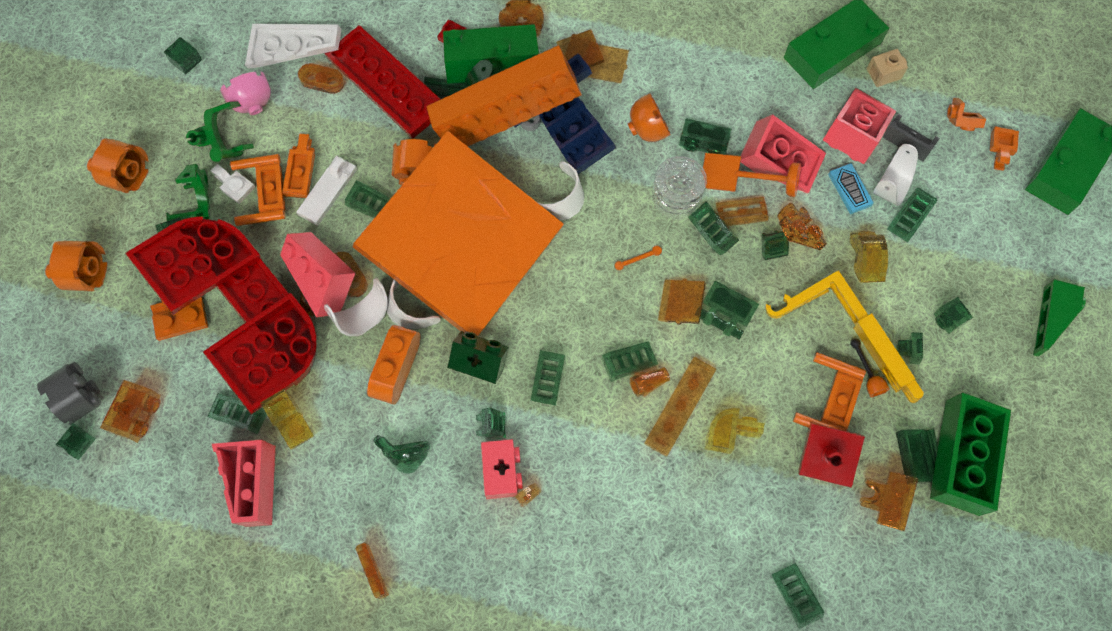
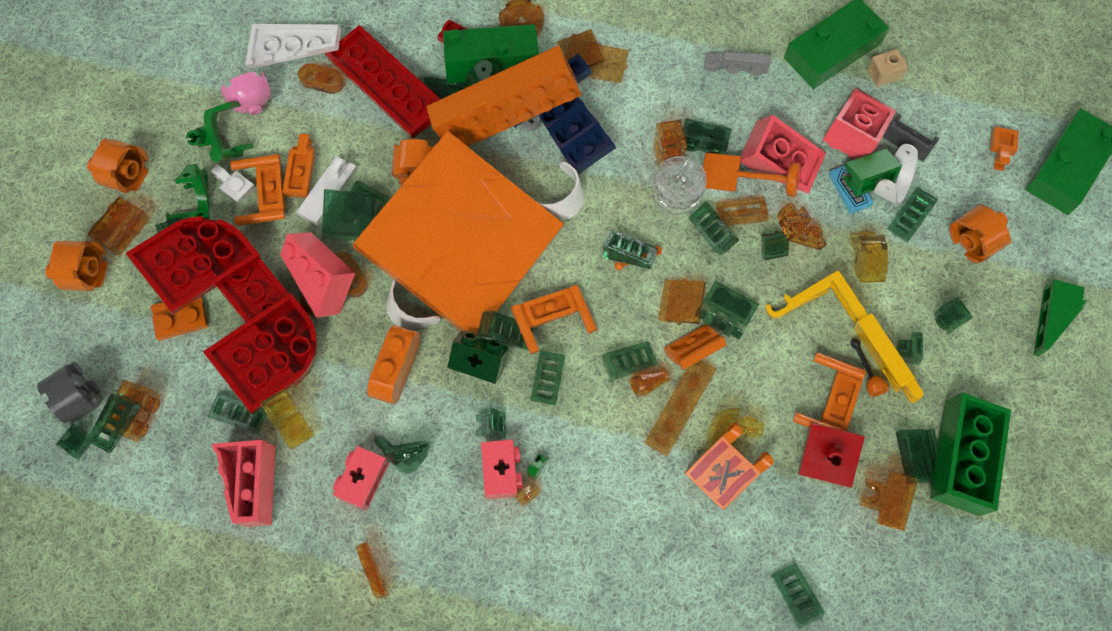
(110, 408): none -> clear green slope
(118, 226): none -> clear orange hinge
(182, 55): clear green plate -> none
(346, 214): none -> clear green plate
(360, 492): none -> coral brick
(364, 314): white piece -> none
(490, 327): none -> clear green slope
(536, 467): none -> green tile
(548, 309): none -> orange plate
(614, 250): none -> clear green slope
(647, 120): orange cylinder -> none
(669, 141): none -> clear orange brick
(695, 346): none -> orange plate
(724, 471): none -> flag
(735, 62): none -> light grey hinge
(871, 169): none -> green hinge
(965, 120): orange bracket -> none
(981, 233): none -> orange brick

